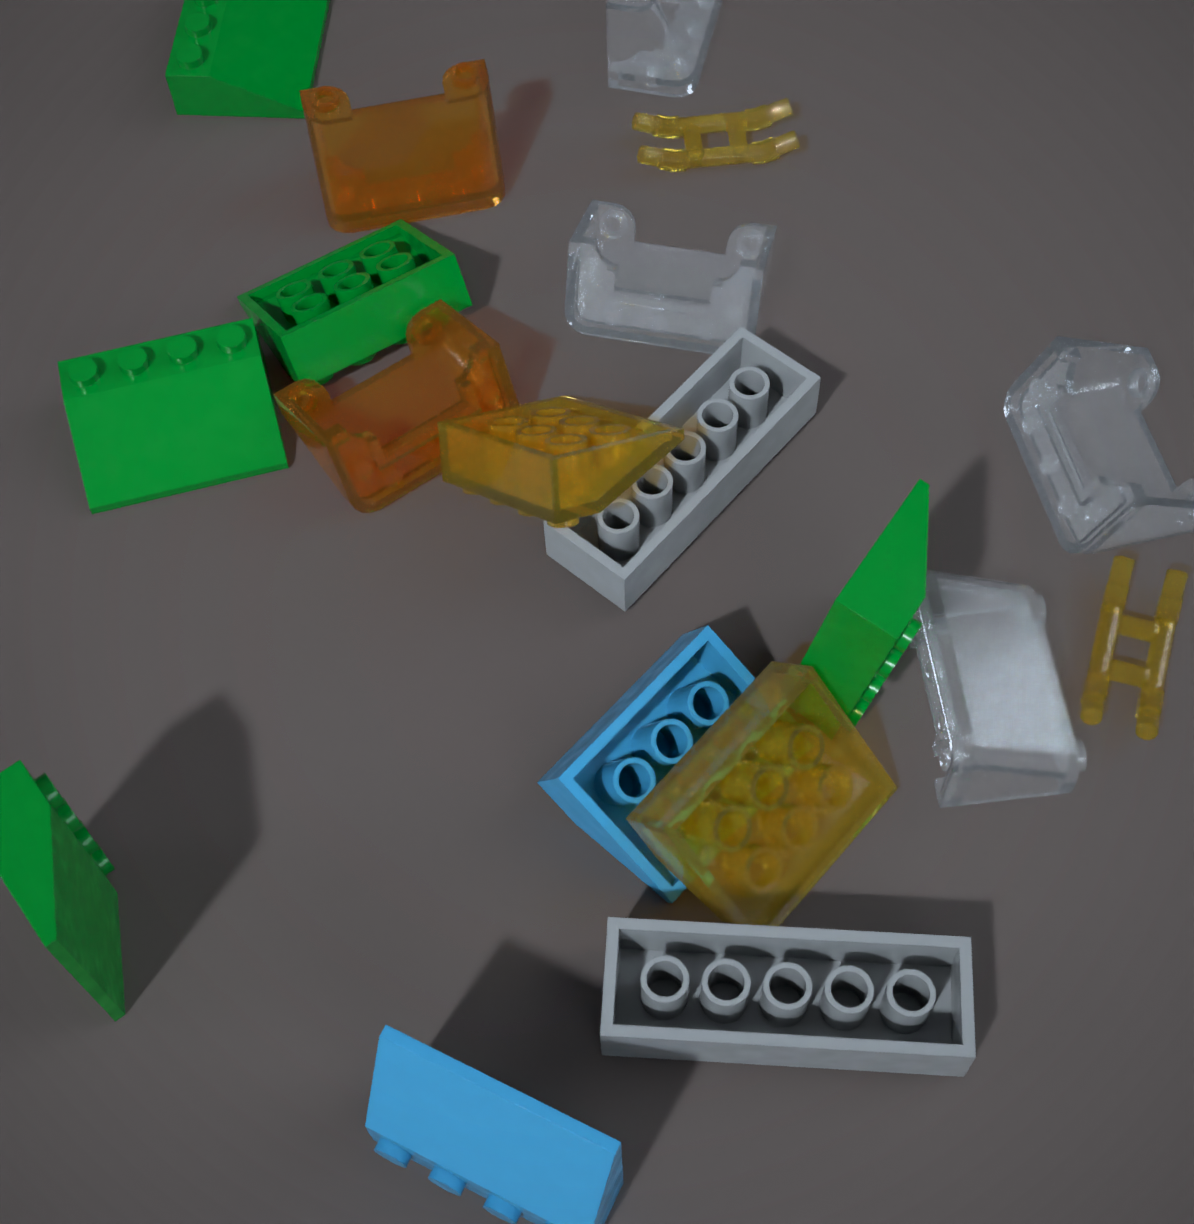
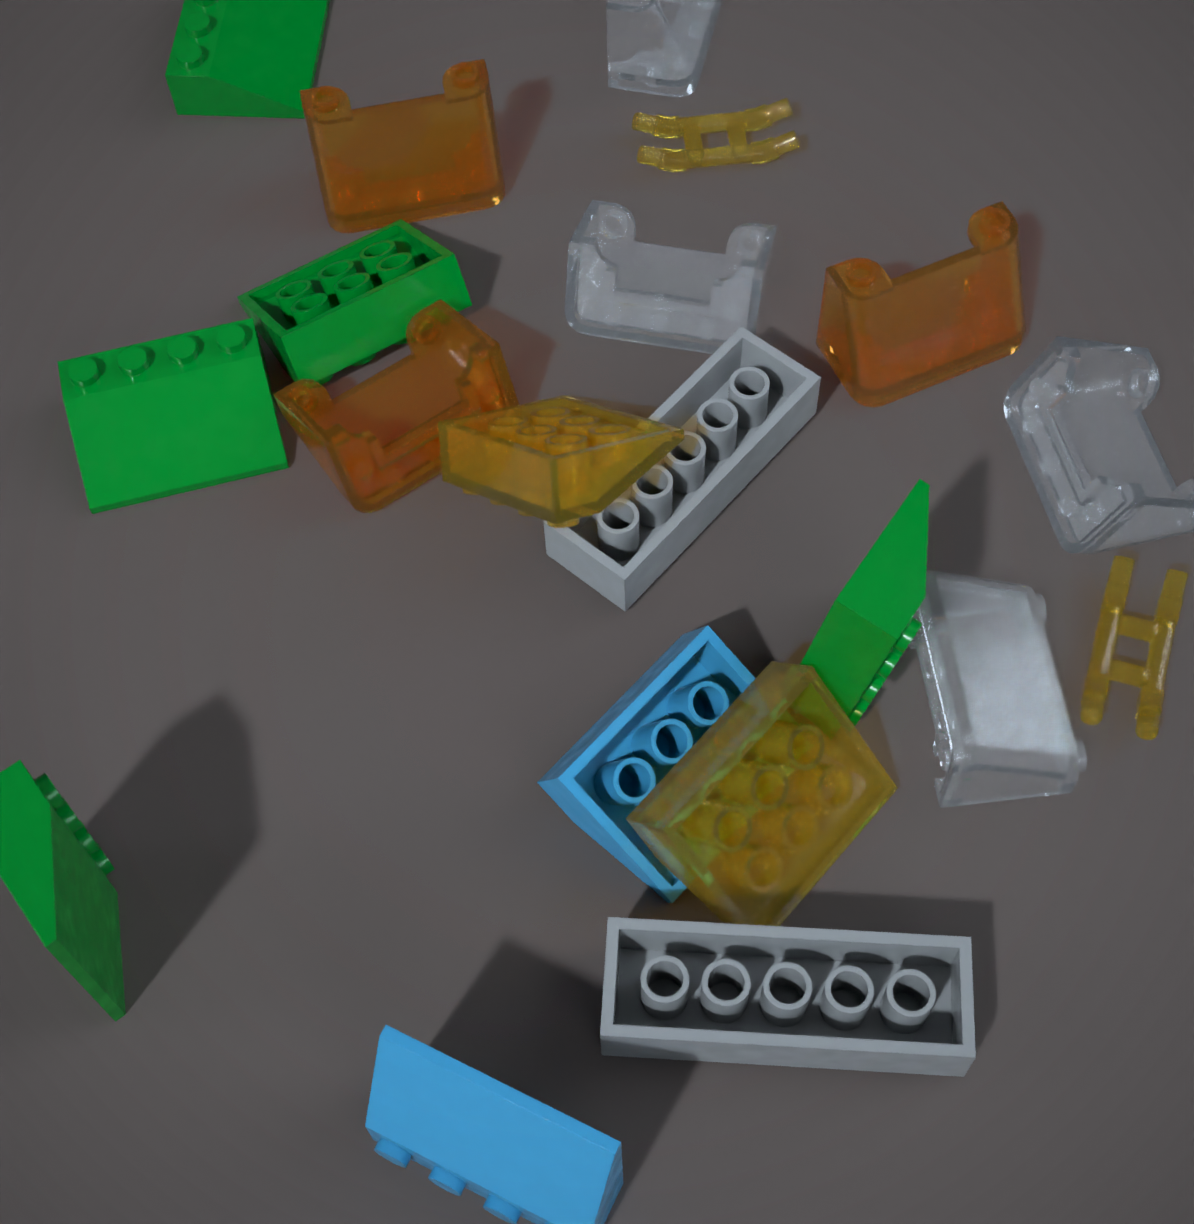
(929, 323): none -> clear orange windscreen

